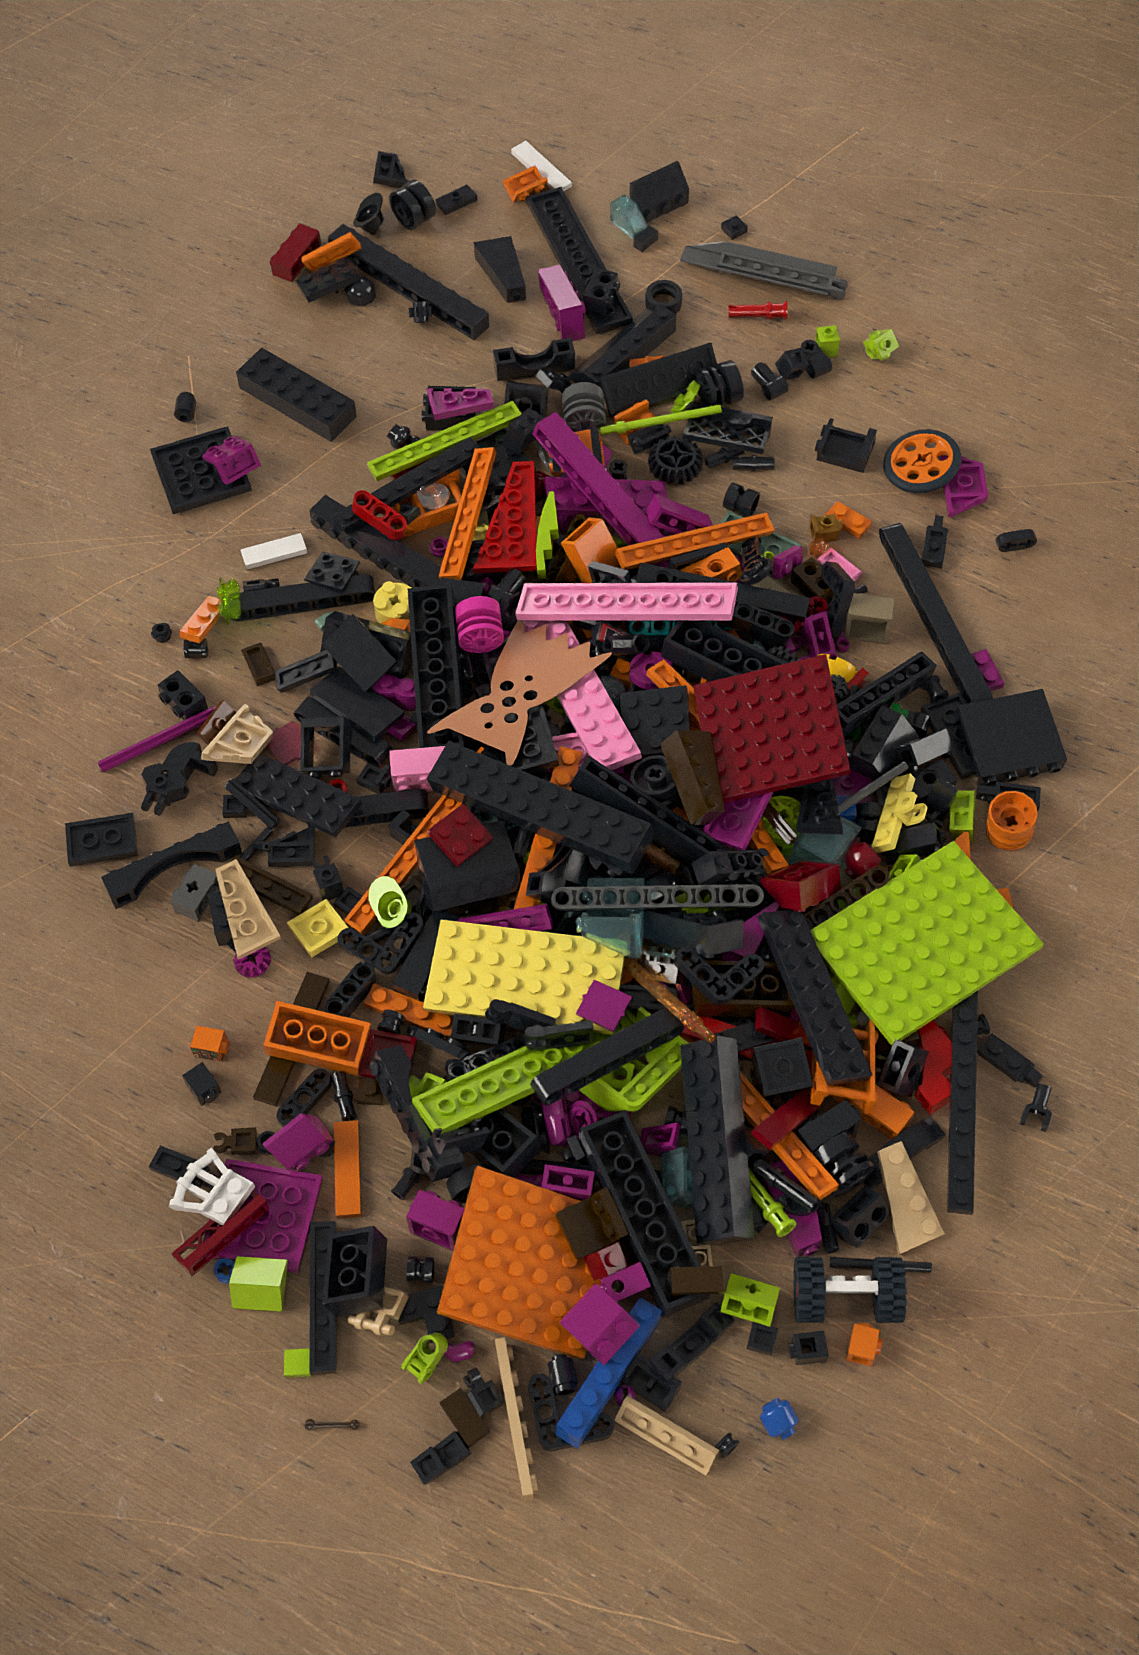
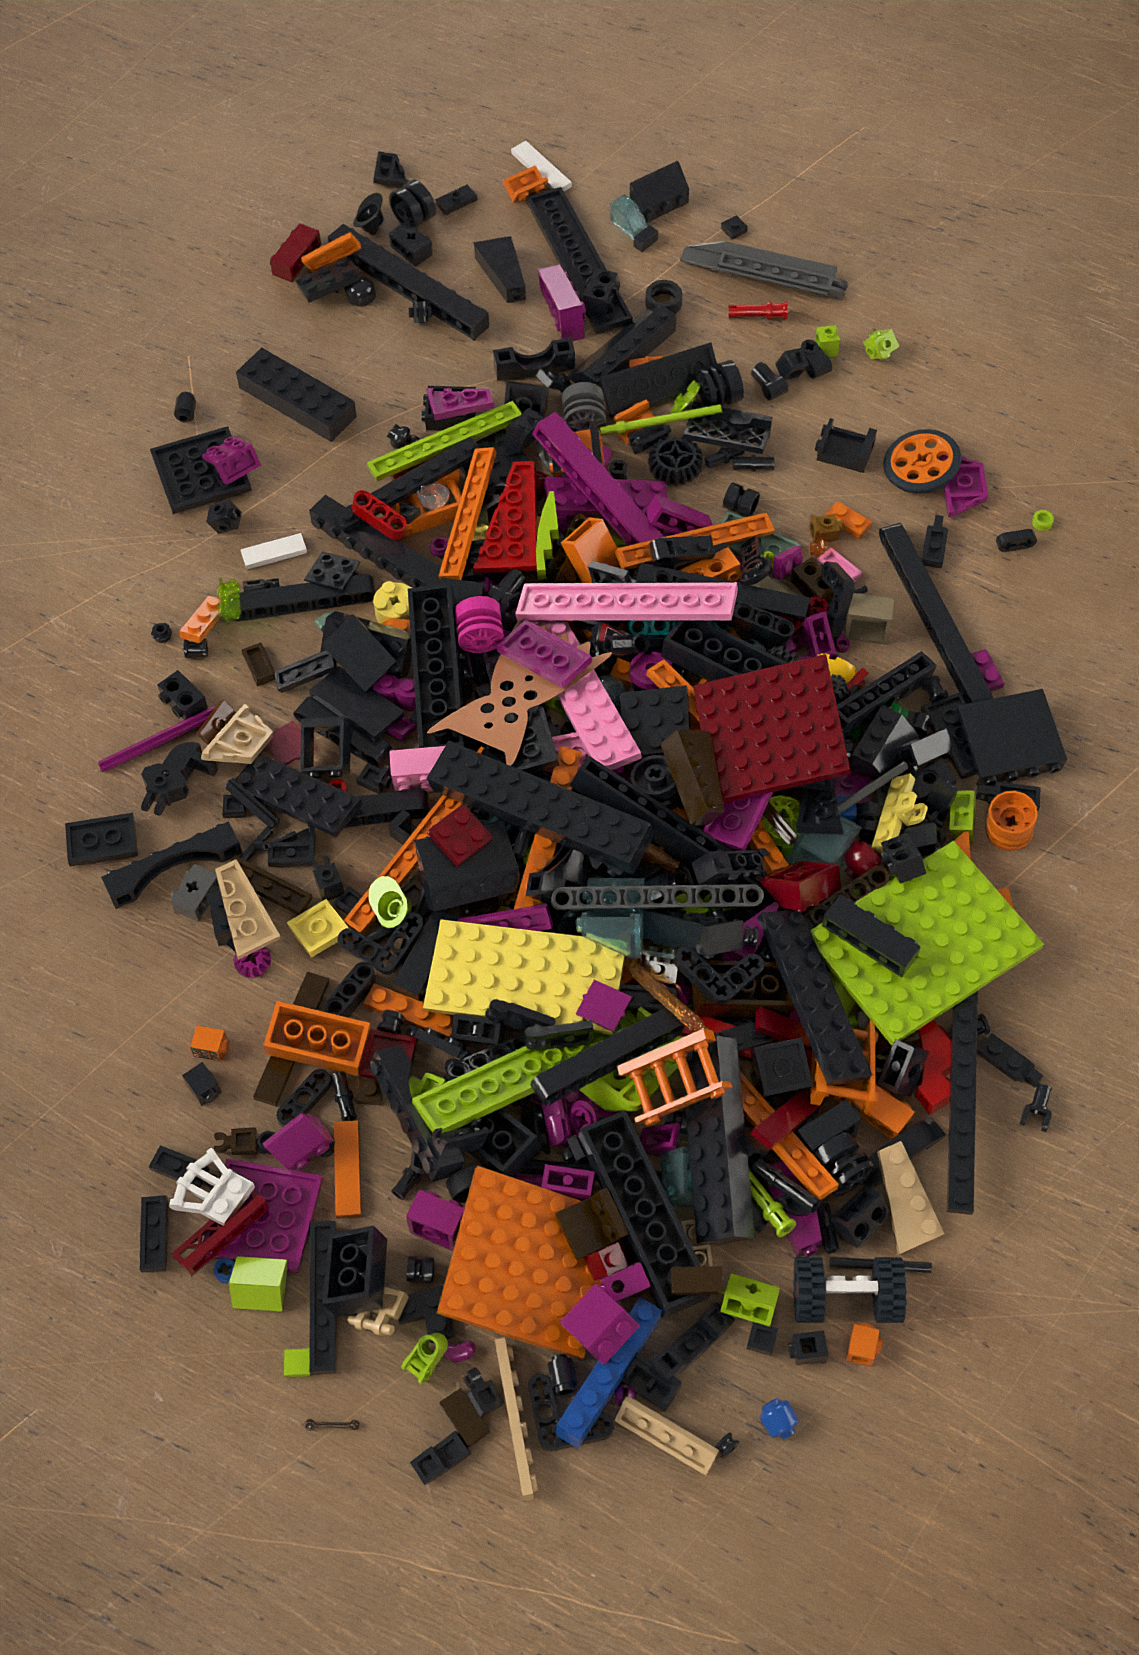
(153, 1234): none -> black plate
(224, 516): none -> black brick
(410, 243): none -> black brick
(544, 654): none -> magenta plate
(656, 1061): none -> orange fence
(681, 548): none -> black plate
(750, 936): none -> black bush
(871, 935): none -> black brick
(902, 858): none -> black brick
(1042, 520): none -> lime tile

